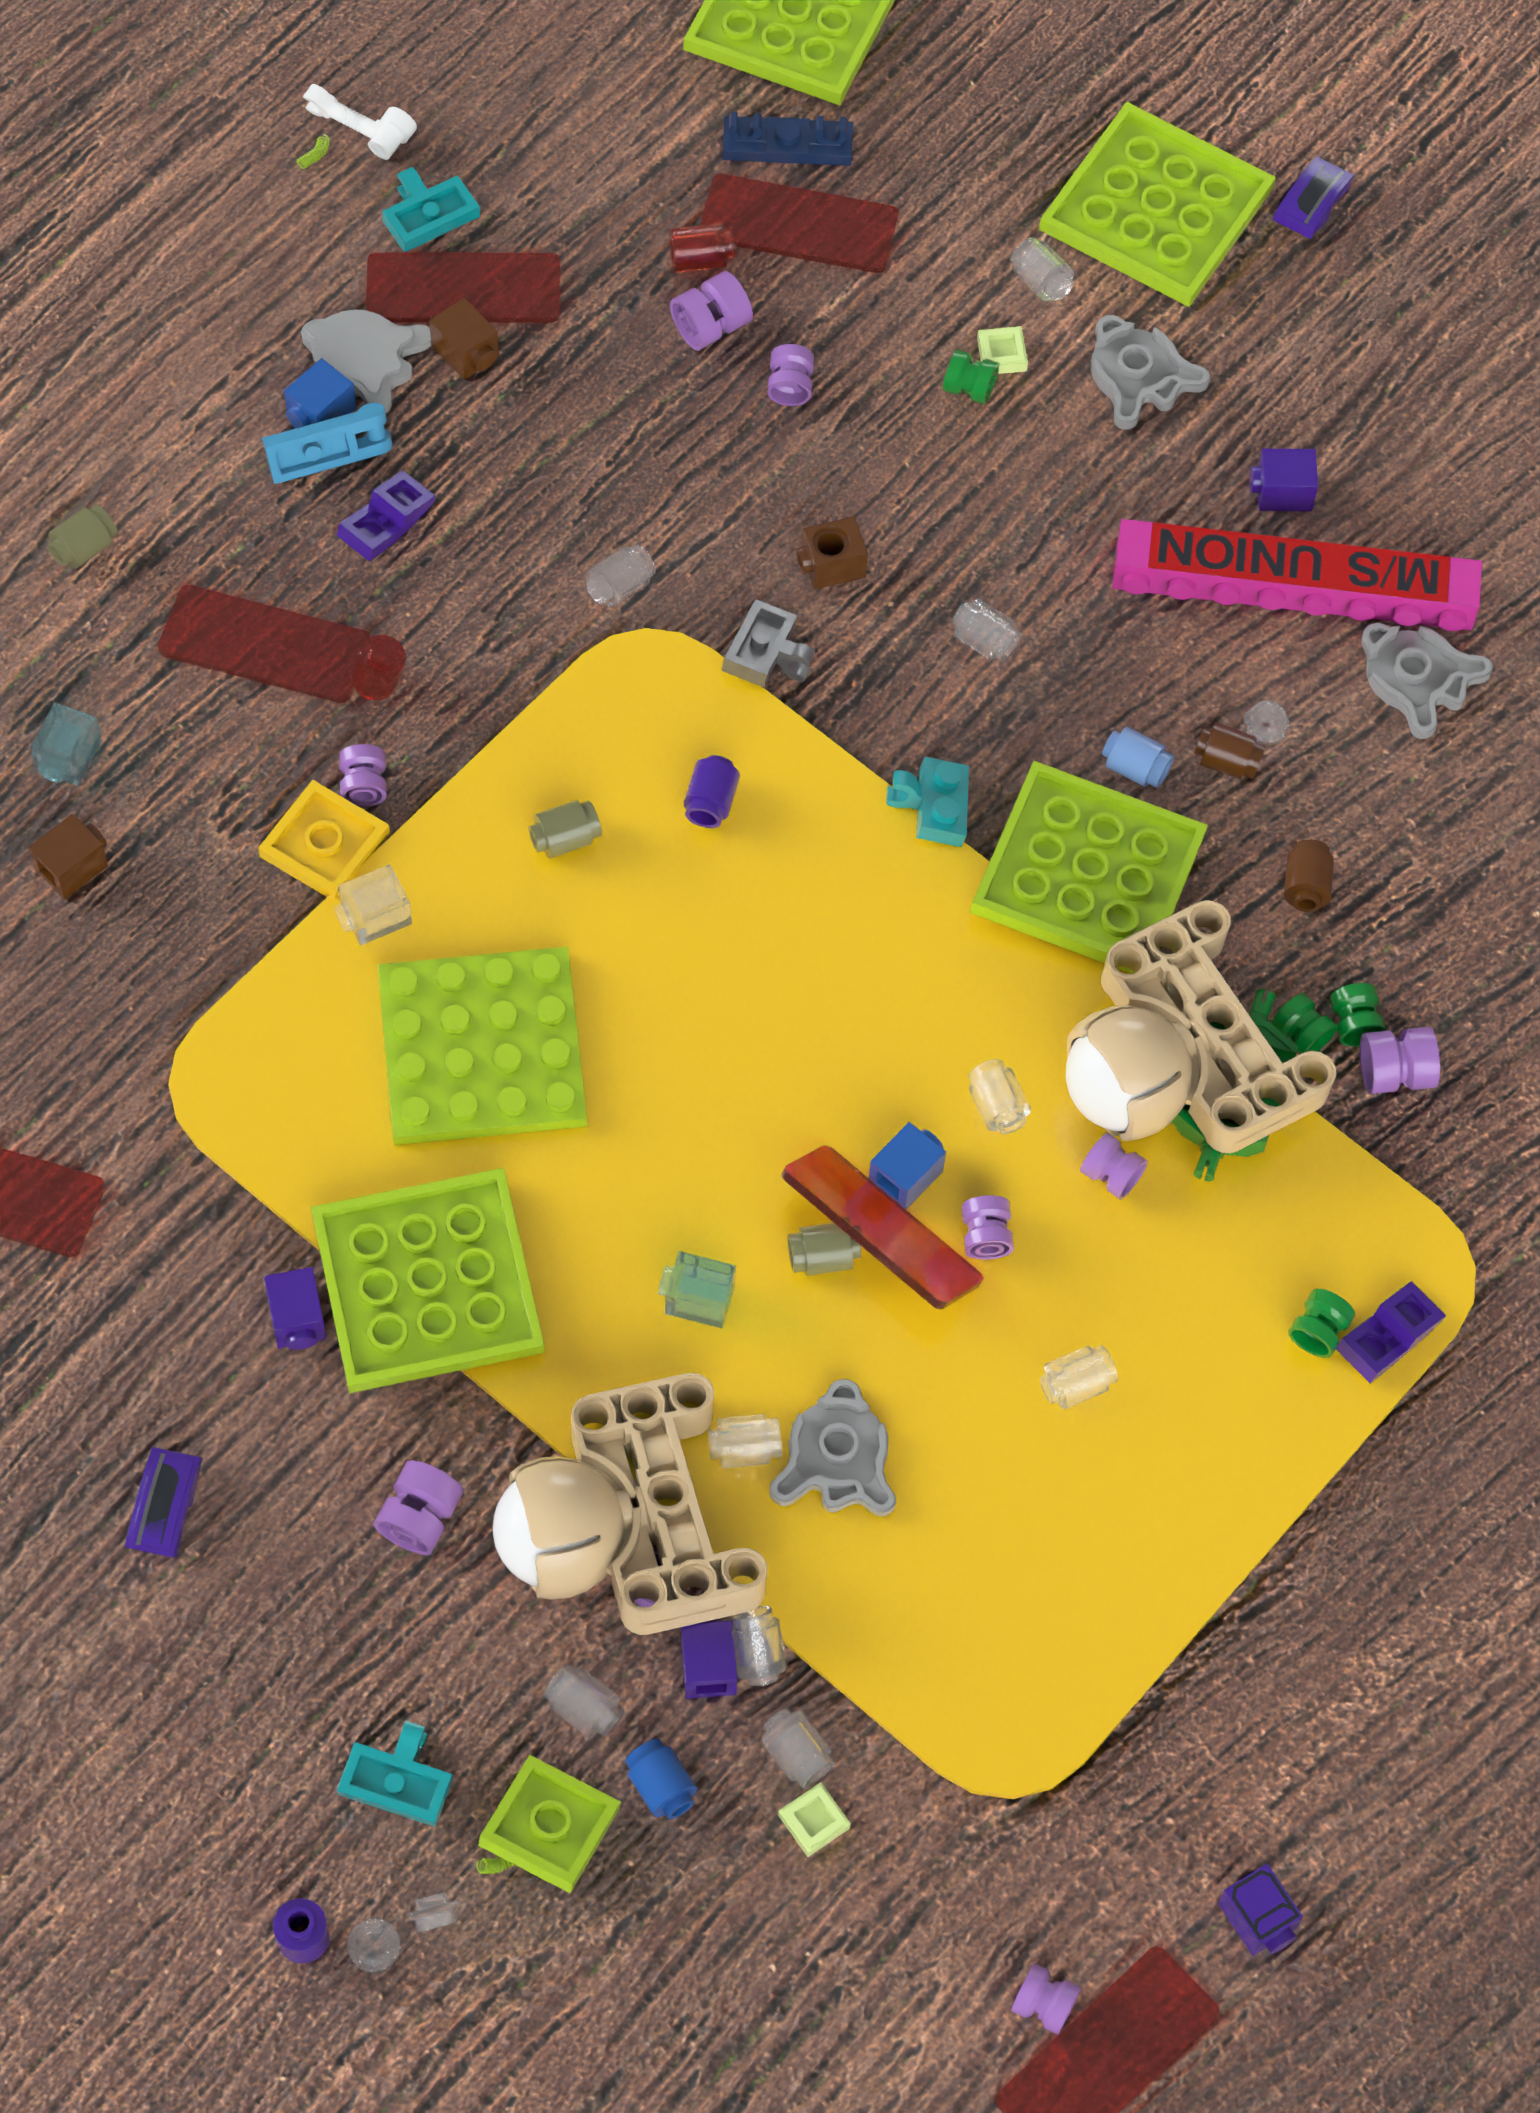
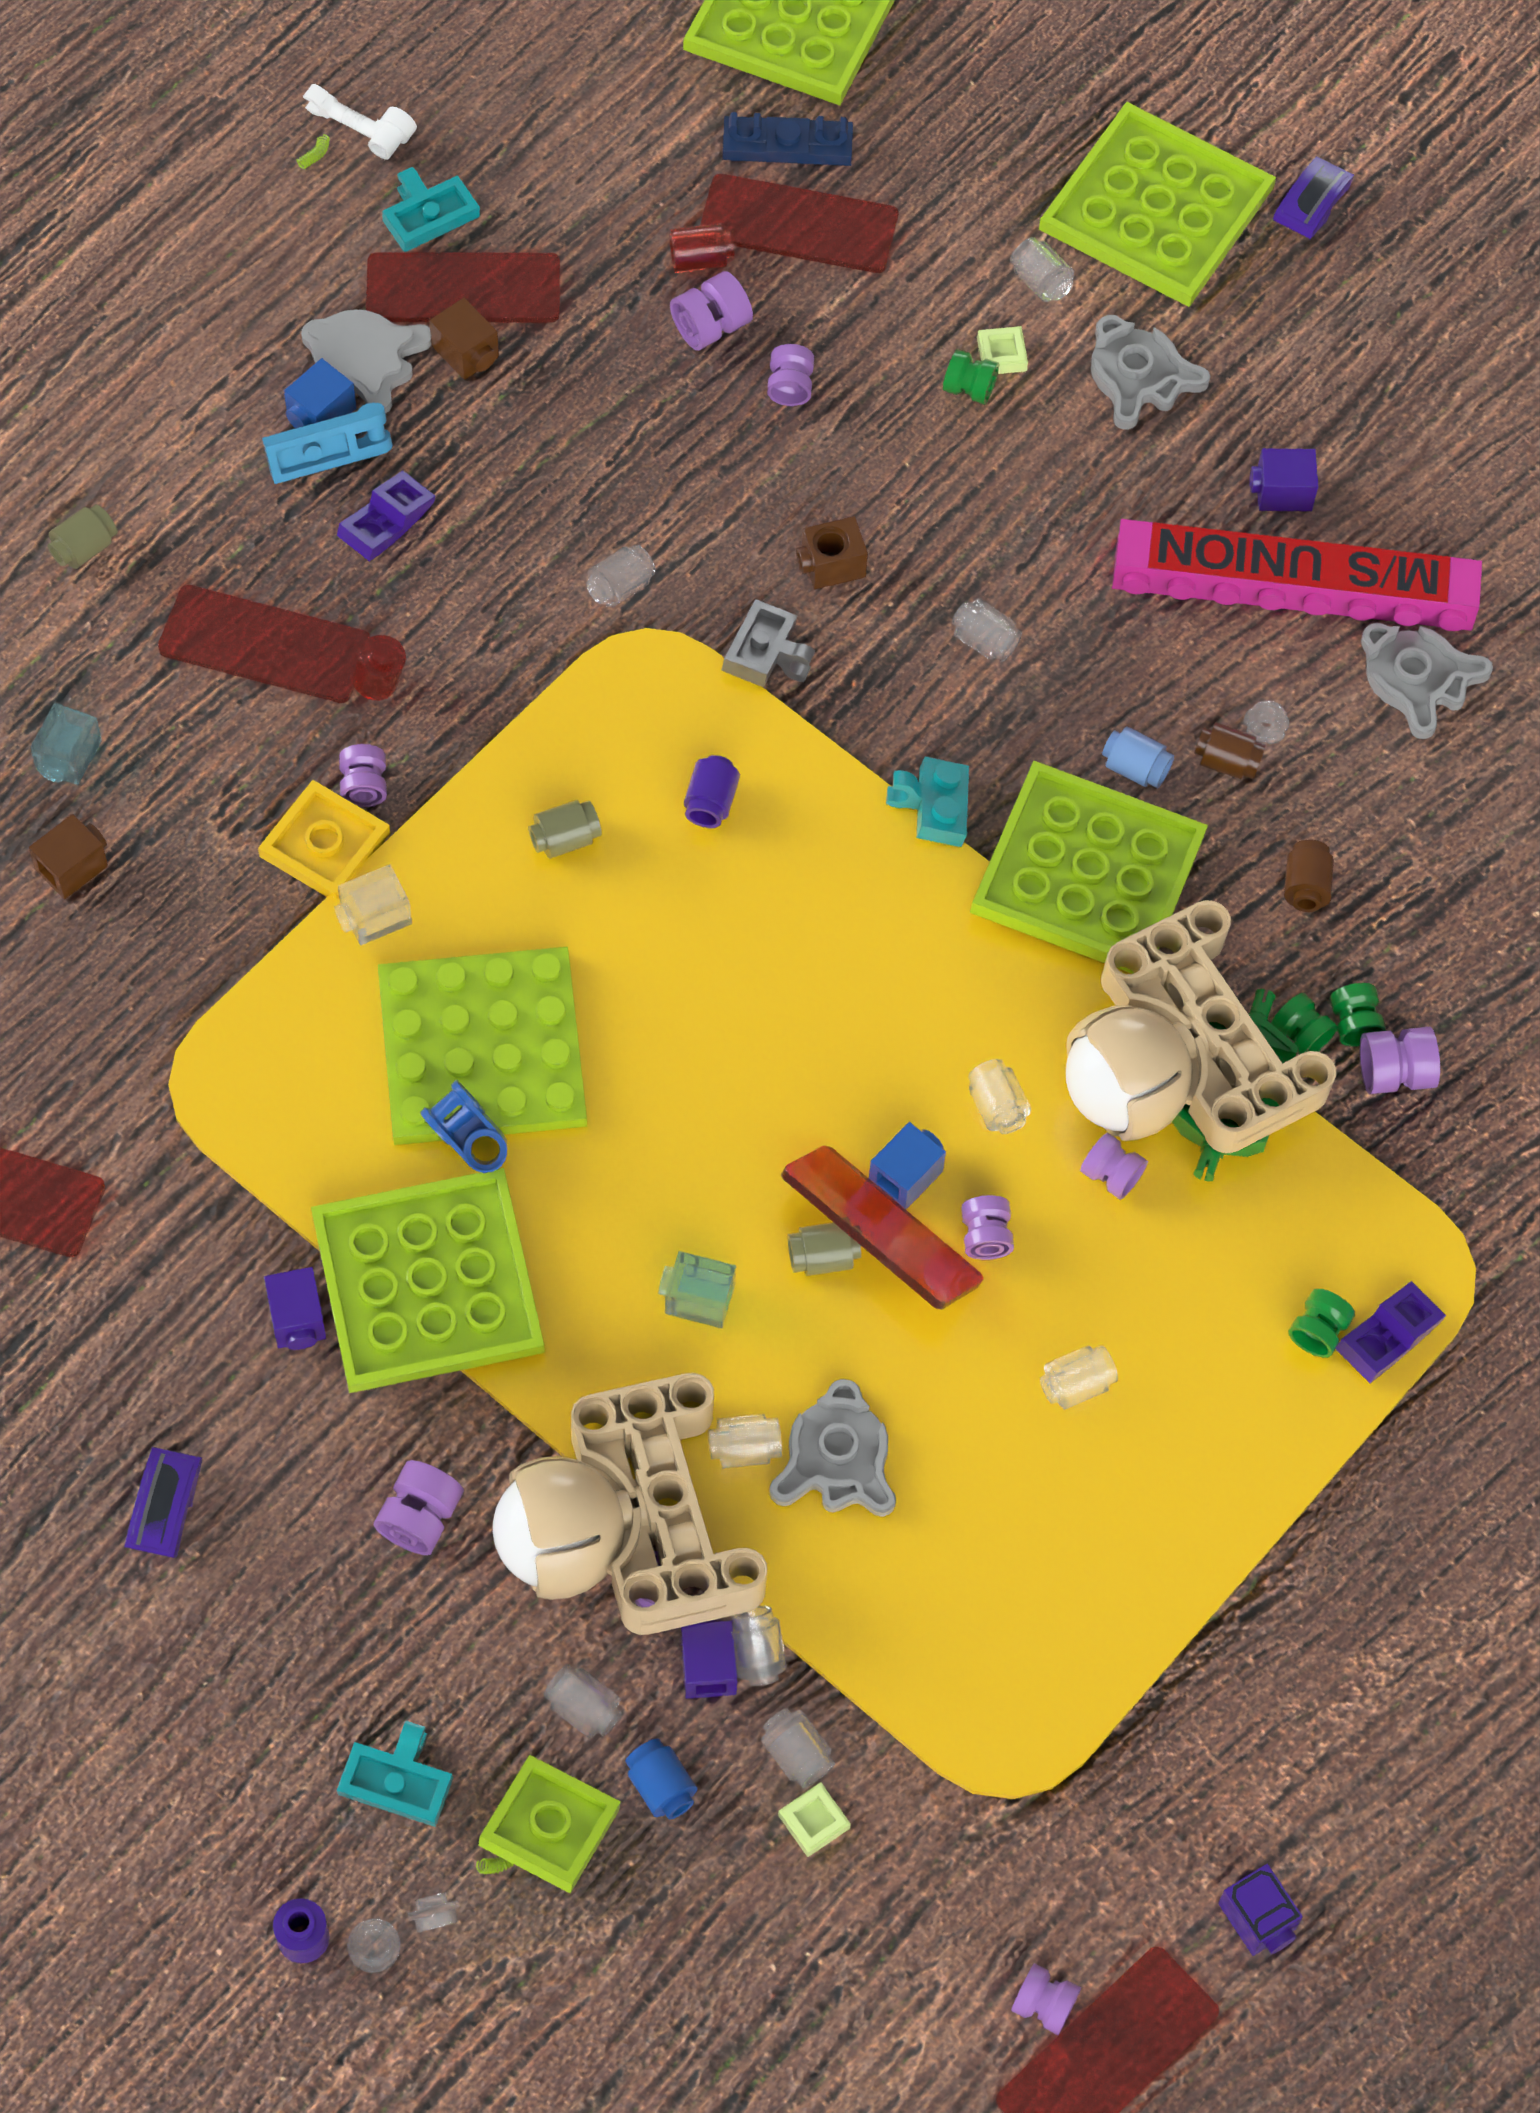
(465, 1127): none -> blue piece

